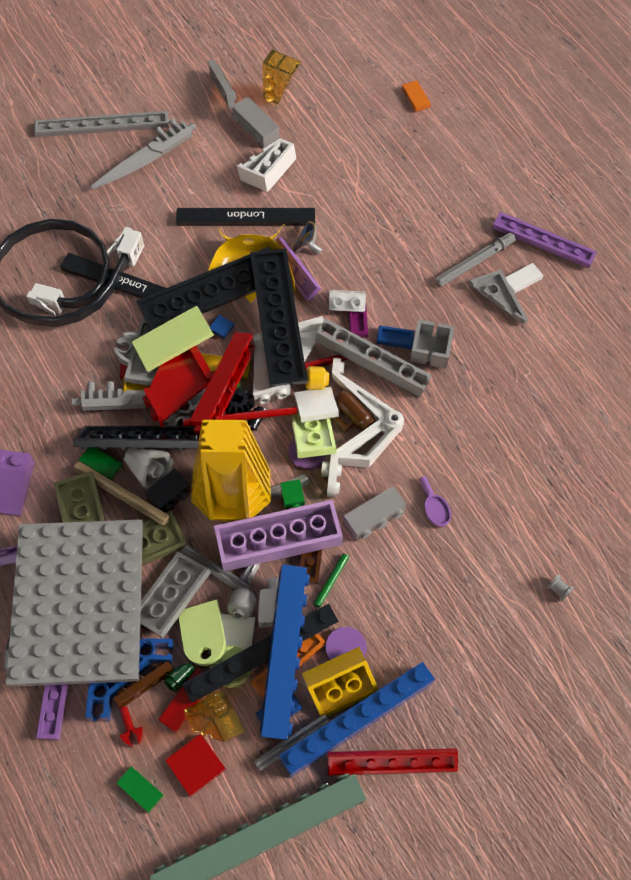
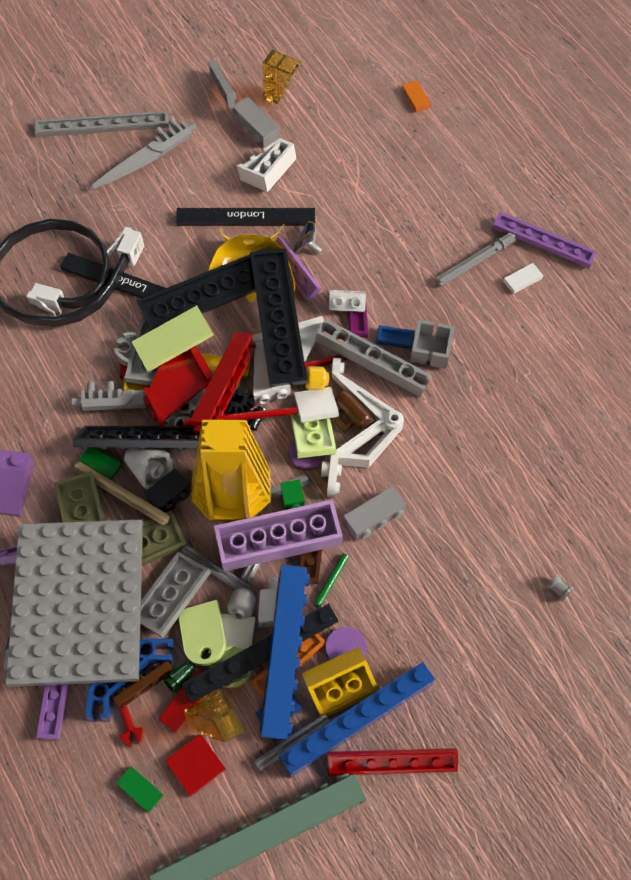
(221, 327): blue tile -> none
(435, 506): medium lavender piece -> none
(497, 290): light grey wing -> none

